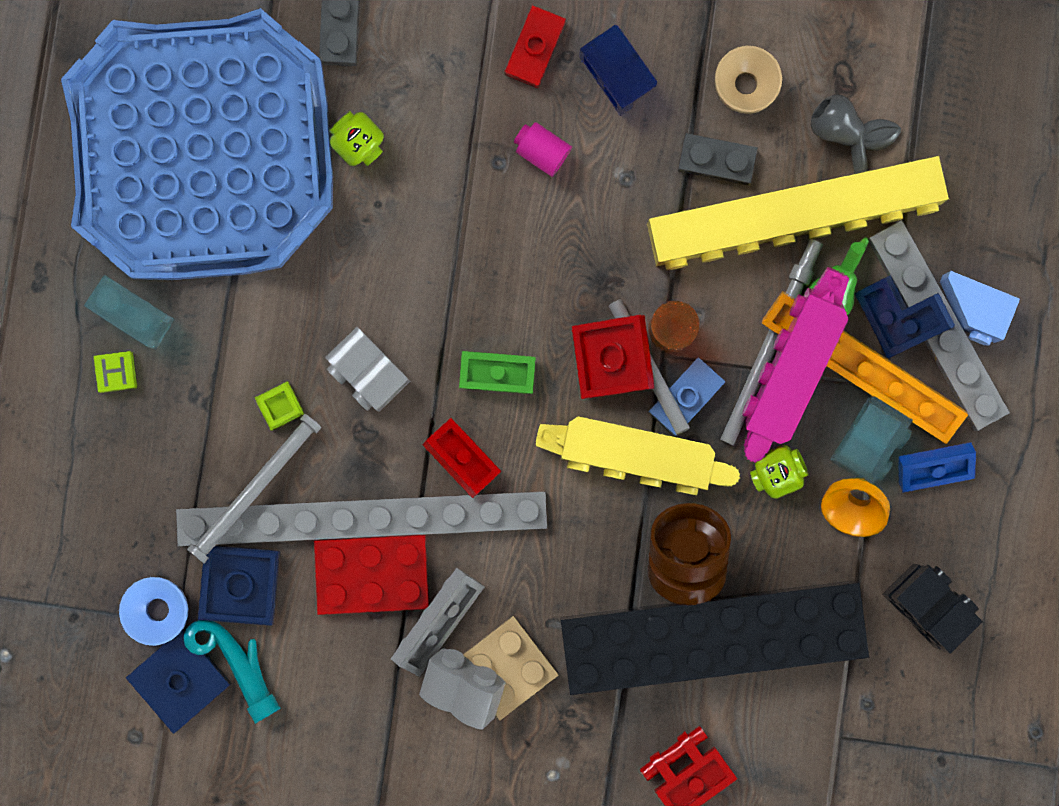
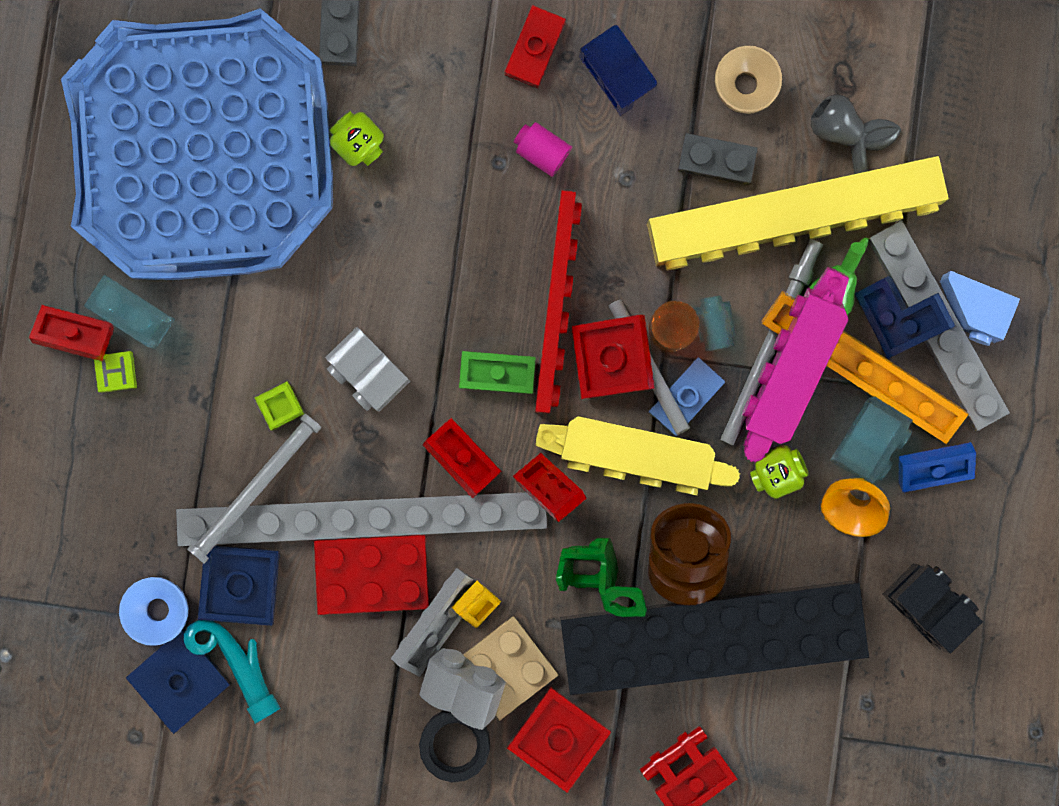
(71, 333): none -> red plate
(445, 772): none -> black tyre
(476, 604): none -> yellow tile
(549, 487): none -> red tile
(559, 739): none -> red plate
(560, 287): none -> red plate
(600, 550): none -> green piece
(715, 323): none -> clear light blue brick

